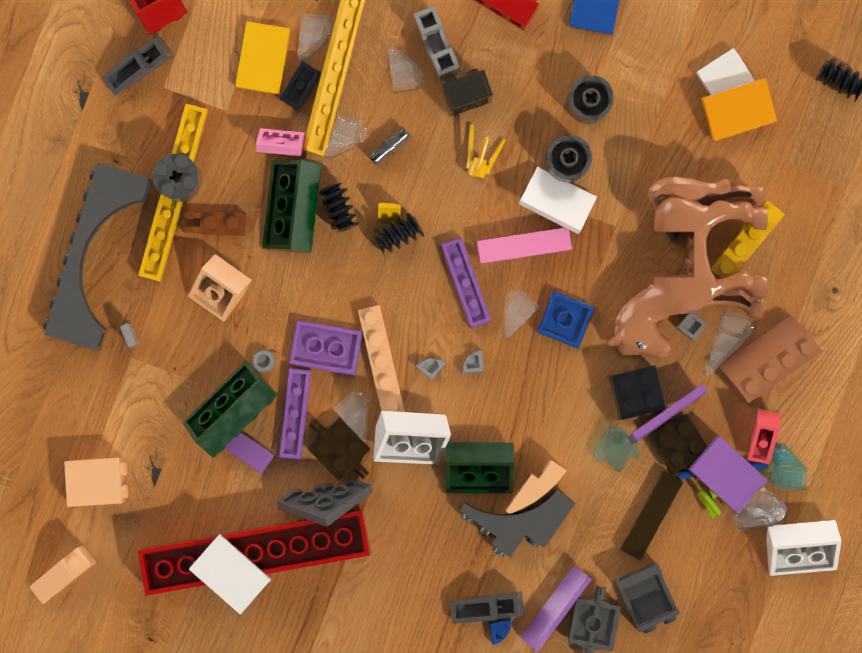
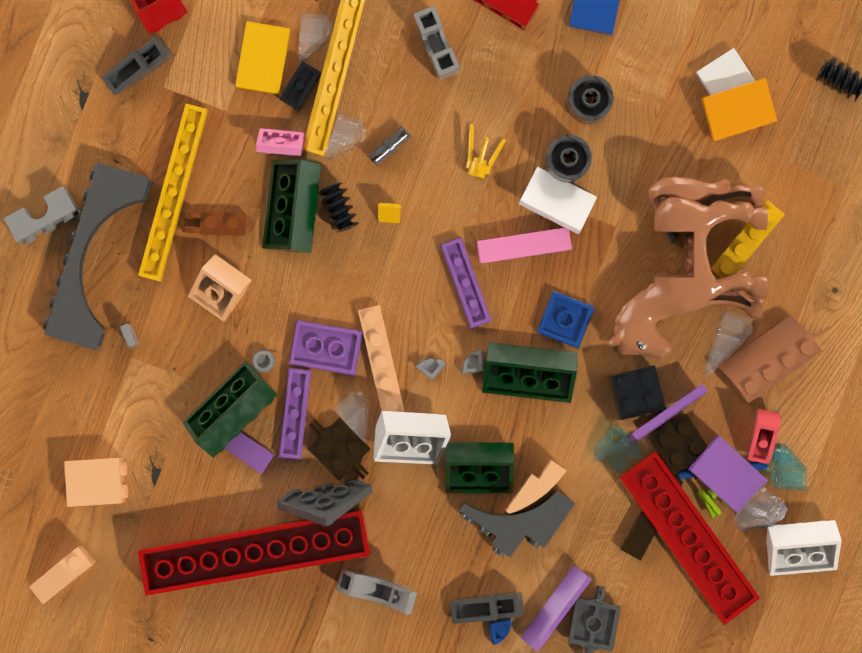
(60, 209): none -> light grey arch
(165, 172): dark grey brick -> none
(230, 574): white tile -> none
(376, 589): none -> light grey arch
(398, 233): black piece -> none
(403, 71): clear slope -> none
(466, 92): clear smoke brick -> none
(517, 310): clear slope -> none
(530, 372): none -> dark green slope
(647, 598): dark grey panel -> none
(689, 538): none -> red plate
(691, 325): light grey tile -> none

